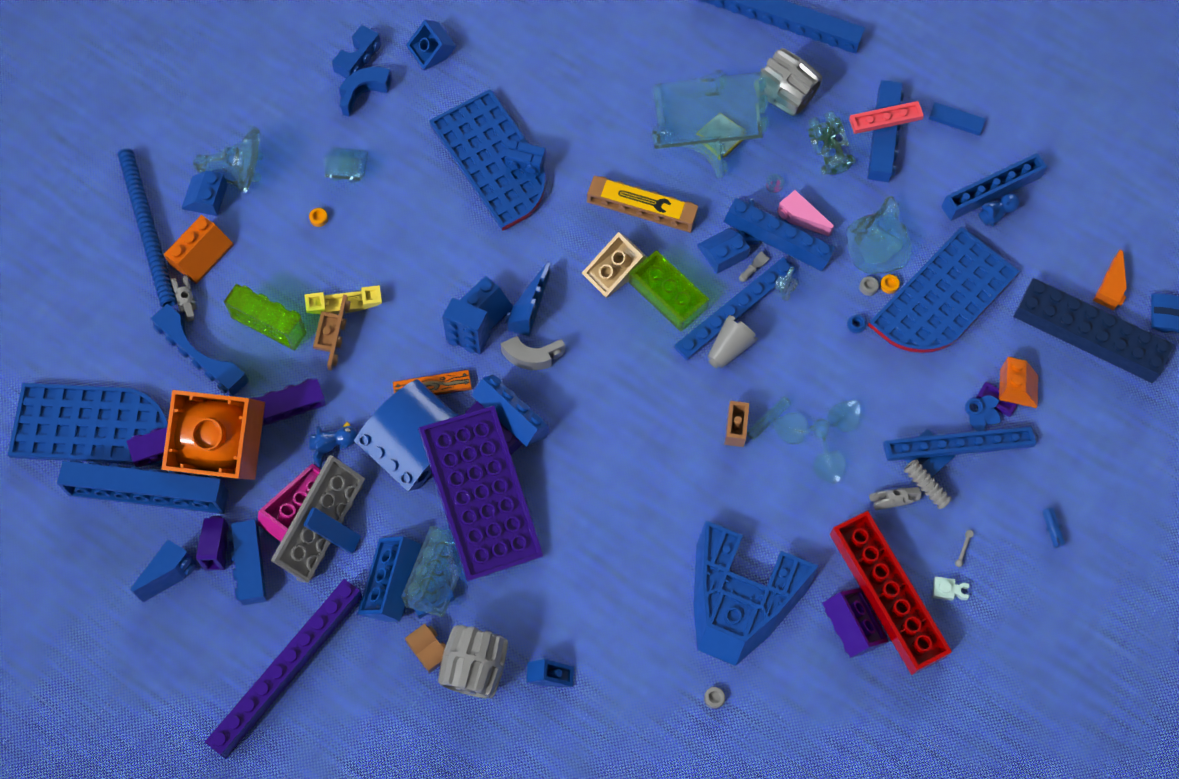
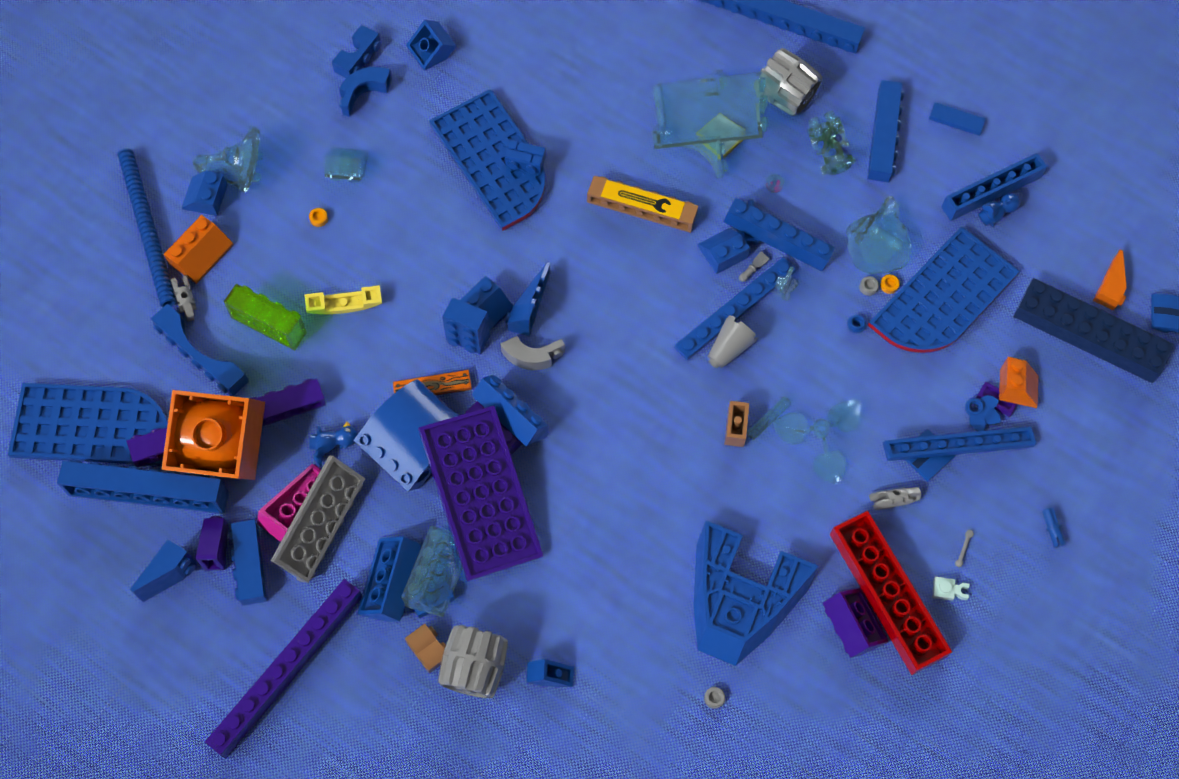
(329, 331): medium nougat bracket -> none
(332, 530): blue tile -> none
(613, 265): tan slope -> none
(668, 290): clear neon green brick -> none
(802, 214): bright pink slope -> none
(886, 117): coral plate -> none
(927, 484): light grey piece -> none

